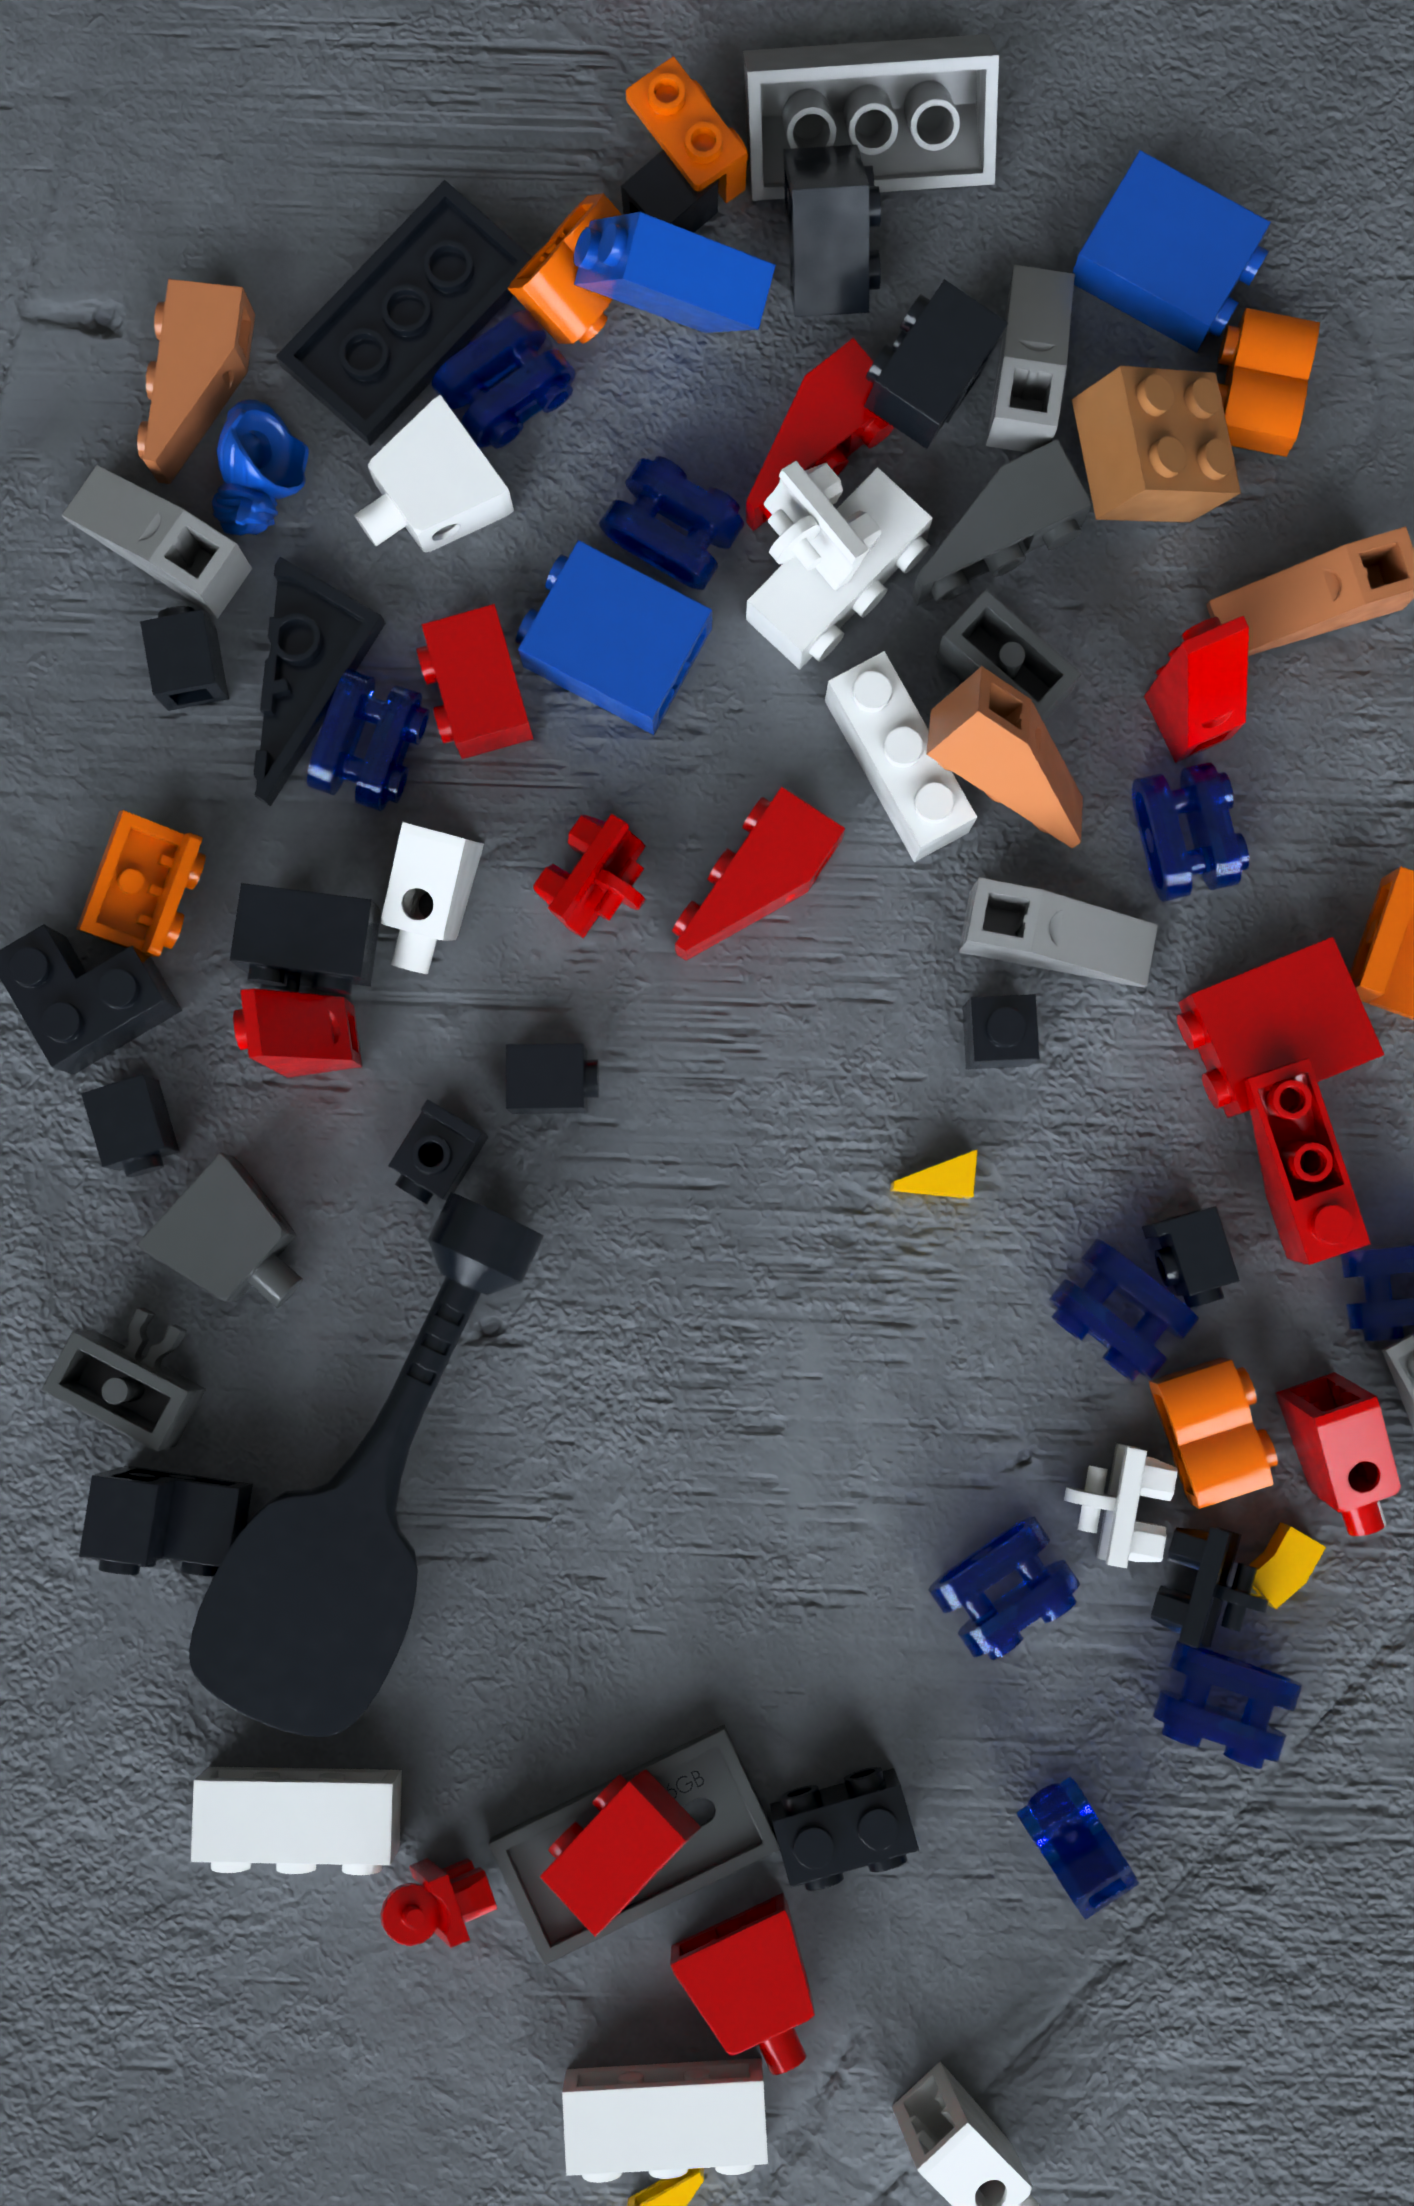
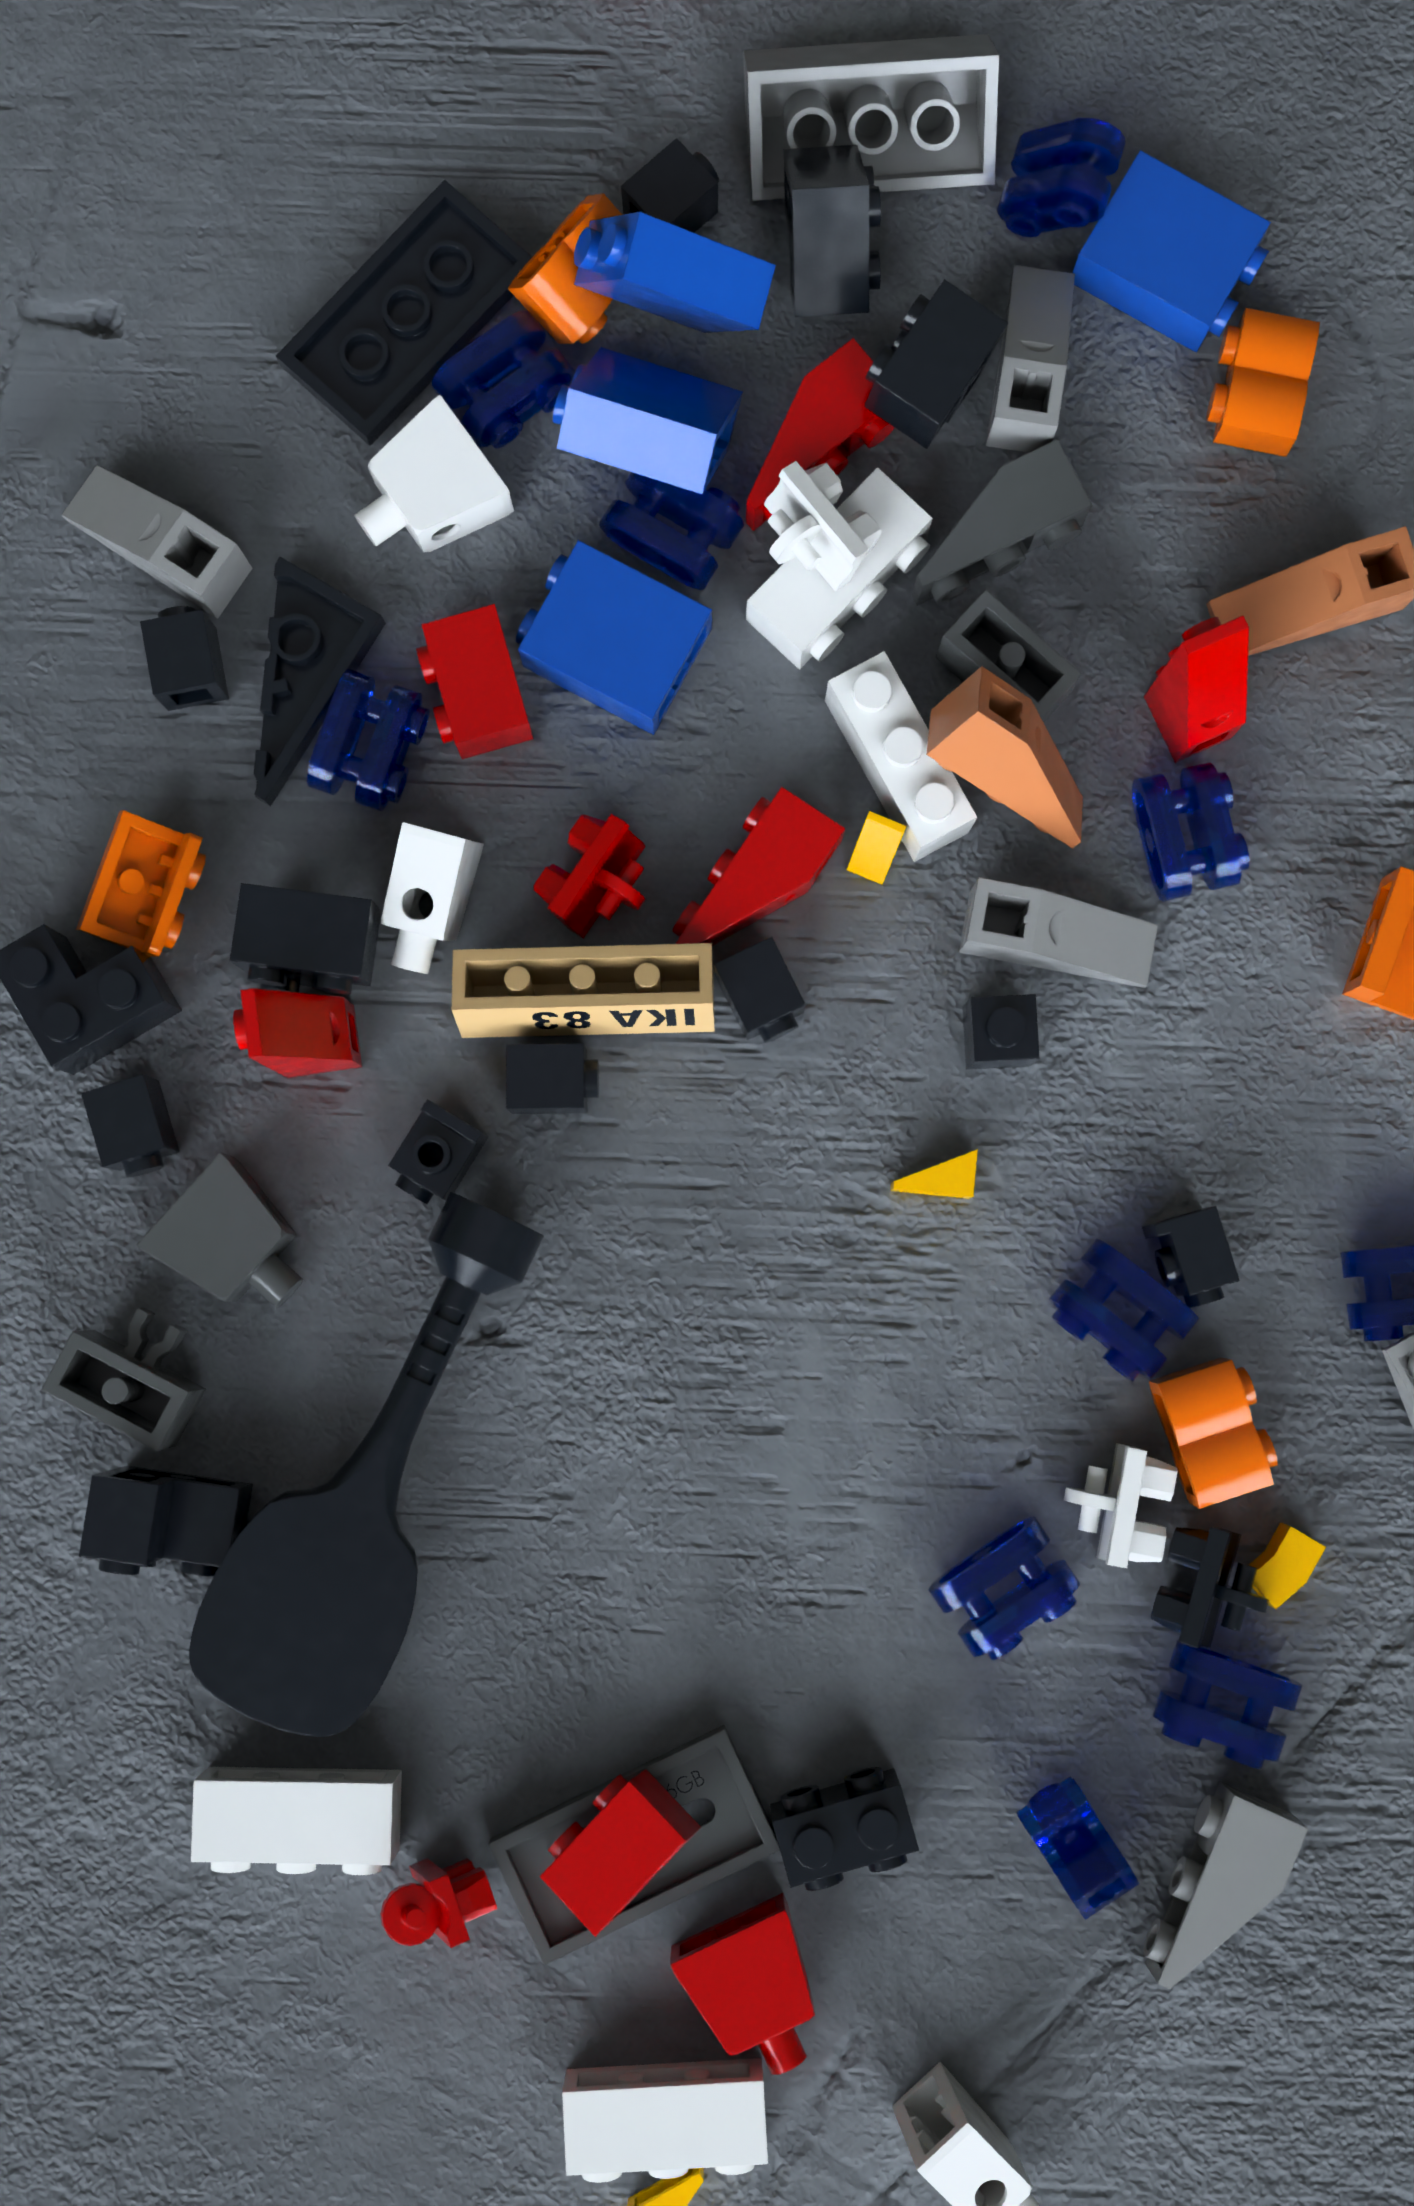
(199, 365): nougat slope -> none
(258, 466): blue hair -> none
(583, 990): none -> tan brick
(647, 419): none -> brick
(690, 129): orange bracket -> none
(760, 991): none -> black brick
(876, 847): none -> yellow piece
(1061, 176): none -> clear blue brick
(1155, 445): medium nougat brick -> none
(1230, 1876): none -> light grey slope
(1276, 1017): red brick -> none
(1303, 1165): red slope -> none
(1342, 1448): red torso -> none

